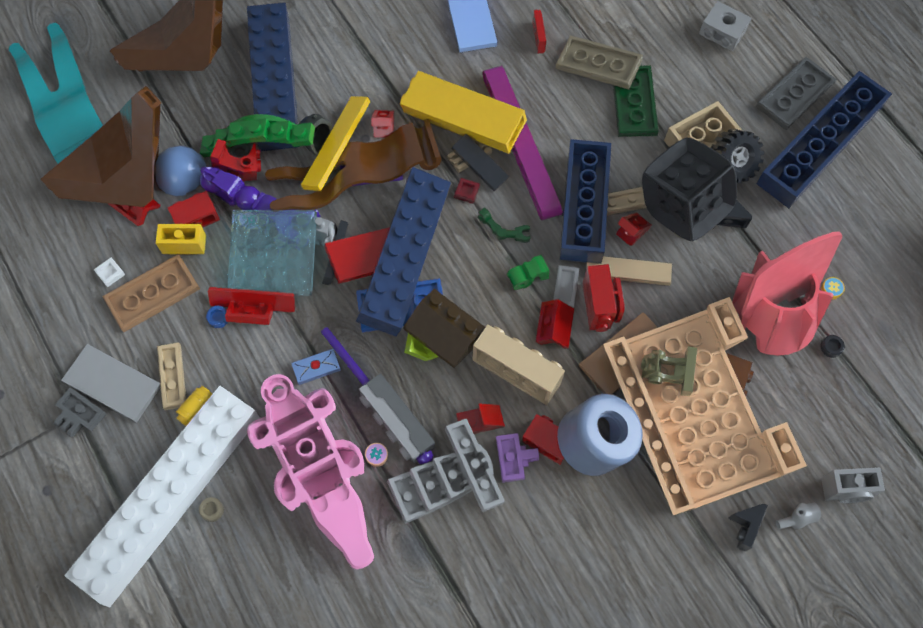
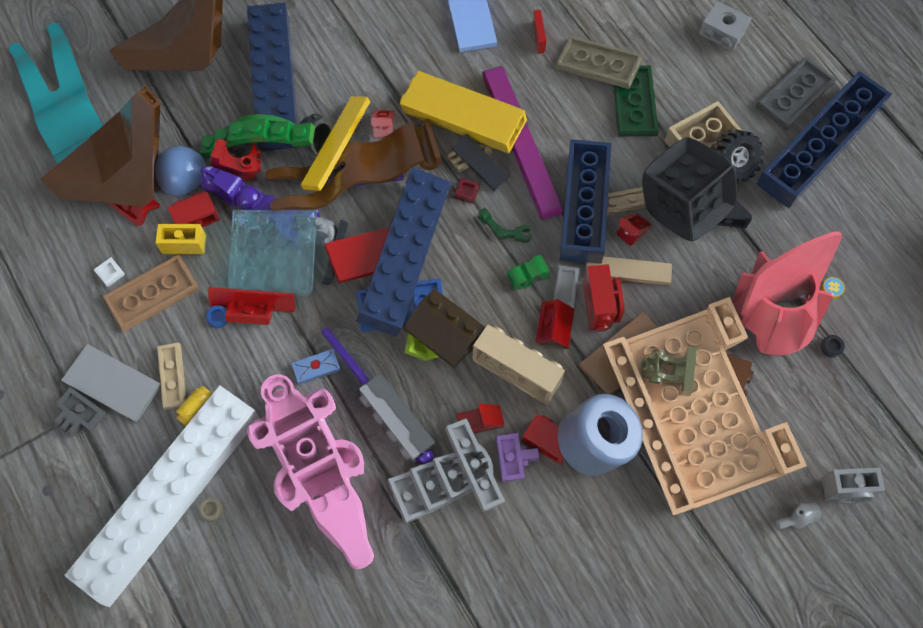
(376, 454): tile -> none
(751, 519): black slope -> none

